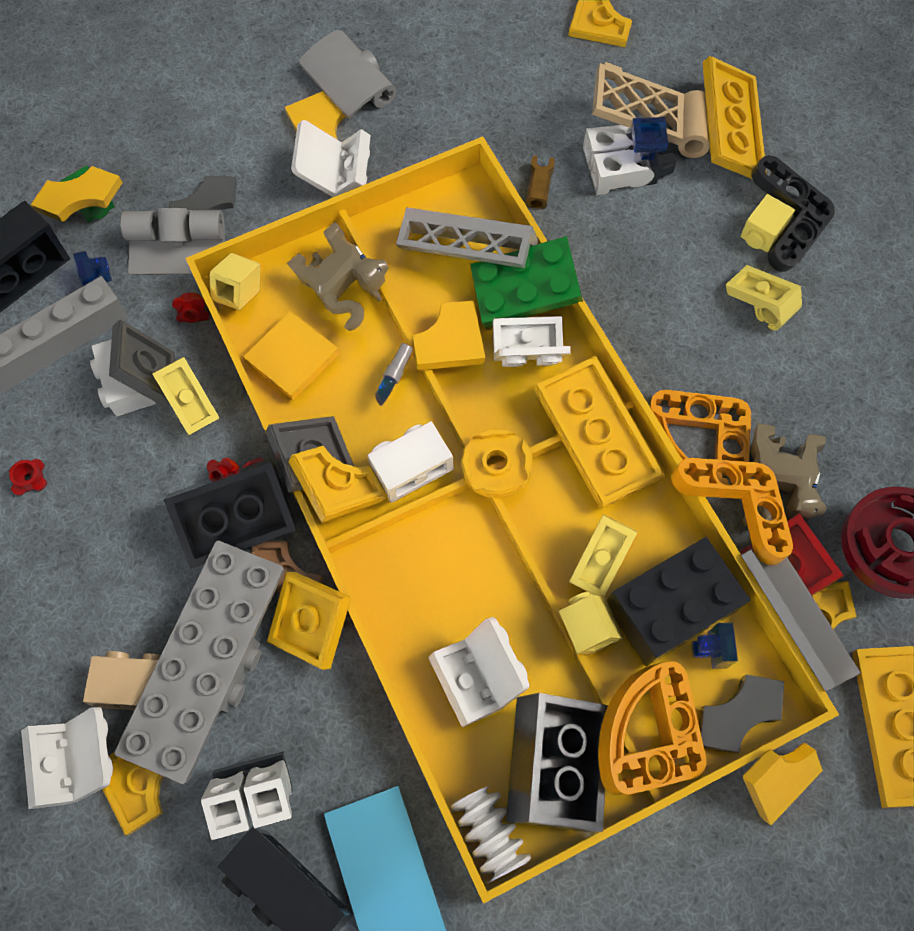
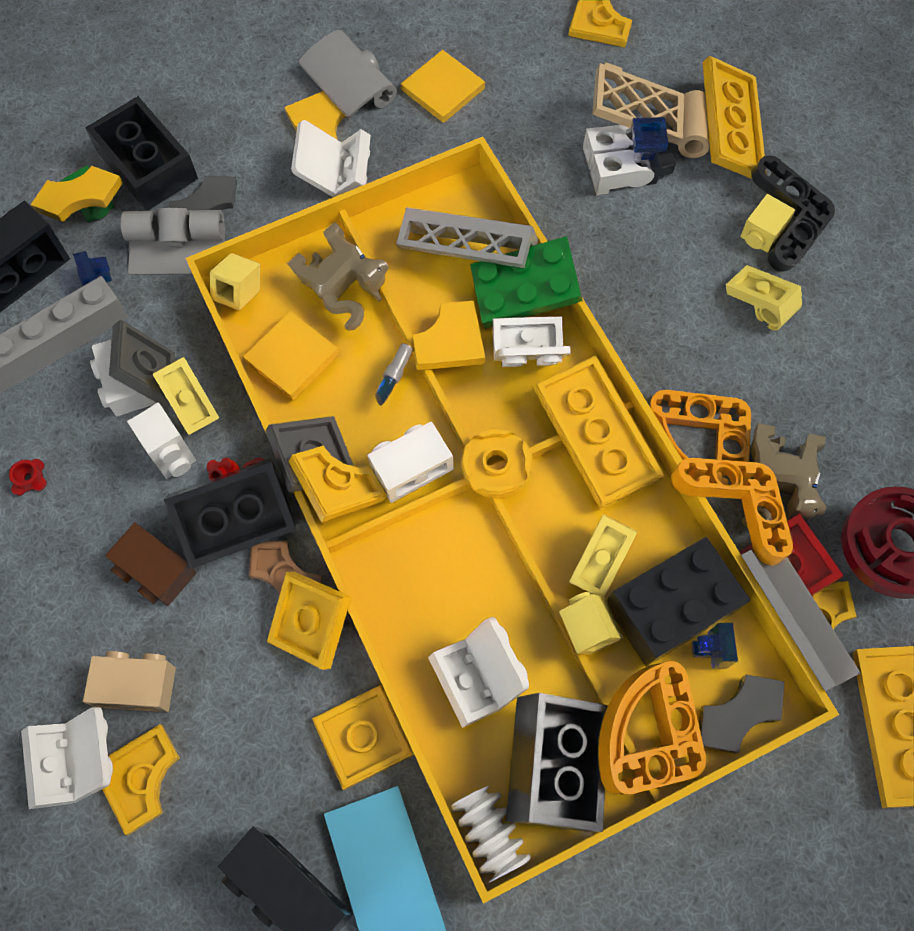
(142, 153): none -> black brick
(150, 564): none -> reddish brown brick
(162, 441): none -> white brick
(190, 308): red plate -> none
(201, 663): light grey bracket -> none
(253, 785): white hips -> none
(362, 737): none -> yellow tile
(443, 86): none -> yellow tile
(539, 184): pearl gold bar -> none
(779, 780): yellow tile -> none

